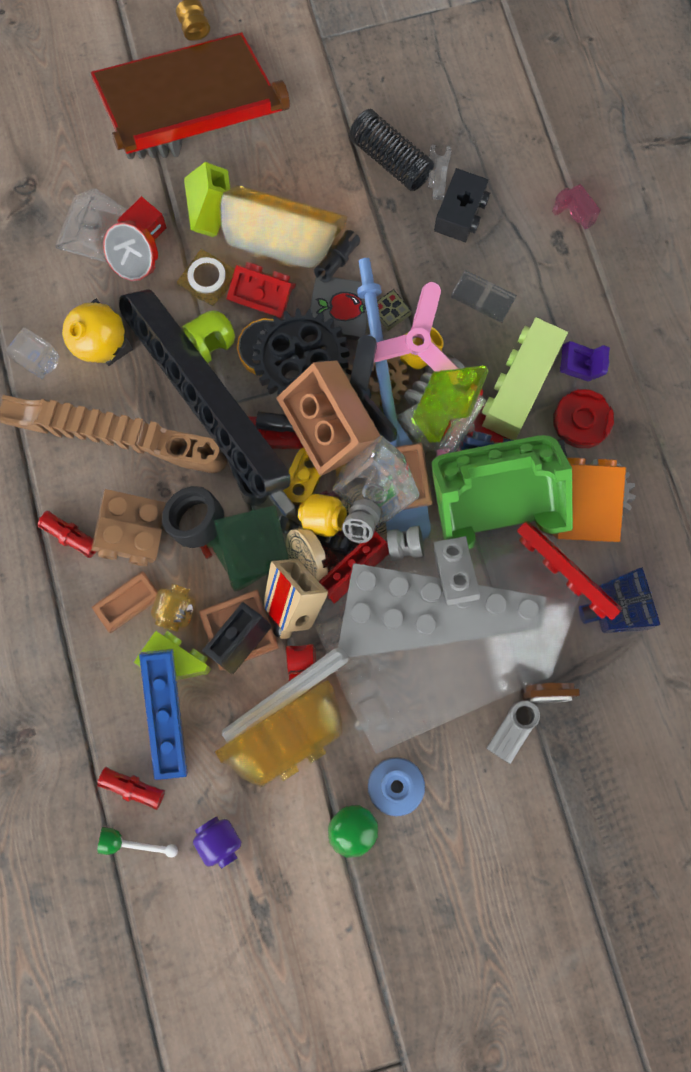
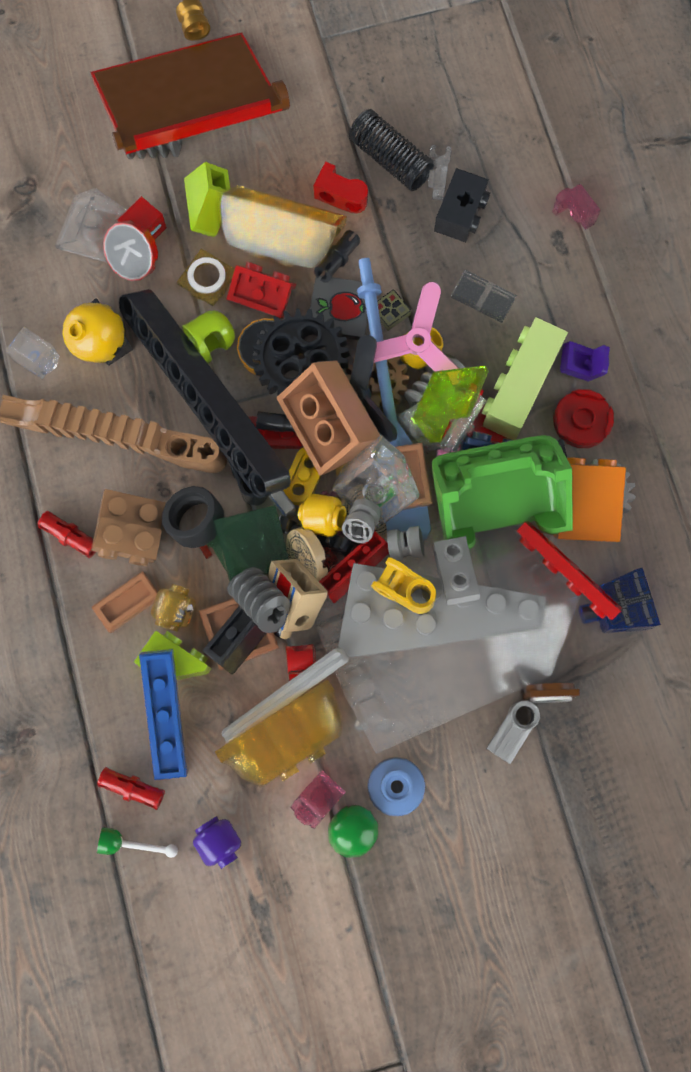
(260, 599): none -> dark grey piece
(317, 800): none -> clear pink bracket
(340, 191): none -> red leg
(403, 586): none -> yellow piece

